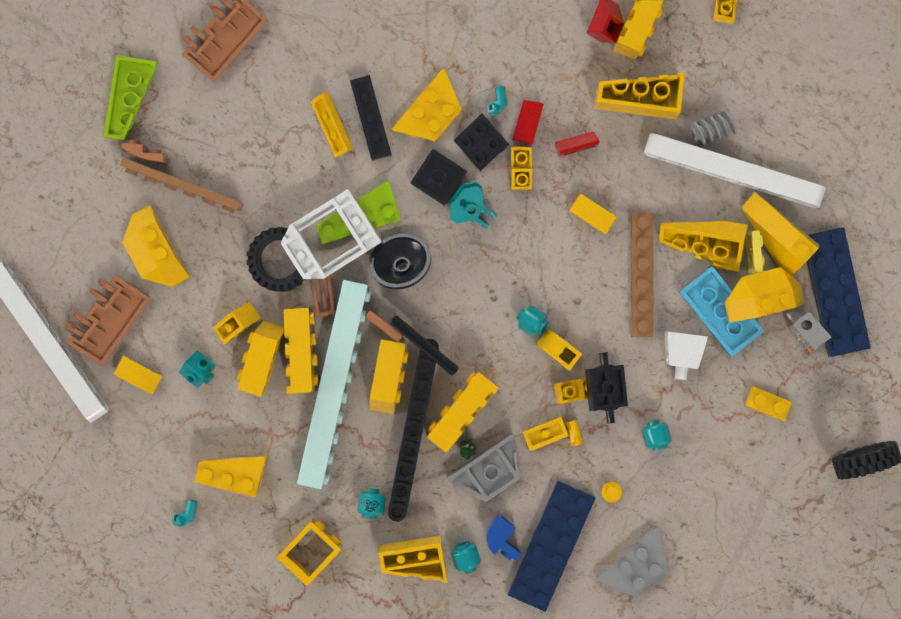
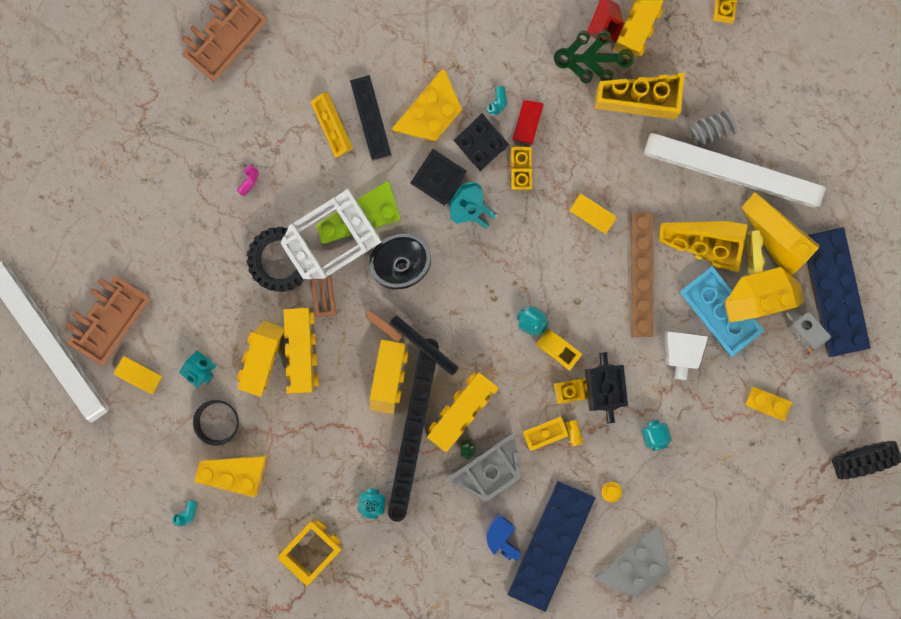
(127, 92): lime wing -> none
(140, 150): nougat slope -> none
(153, 250): yellow wedge -> none
(189, 189): medium nougat plate -> none
(196, 424): none -> black tyre
(237, 322): yellow slope -> none
(250, 181): none -> dark pink arm
(333, 383): light aqua brick -> none
(414, 558): yellow wedge -> none
(465, 557): teal head -> none
(576, 144): red slope -> none
(590, 57): none -> dark green plant

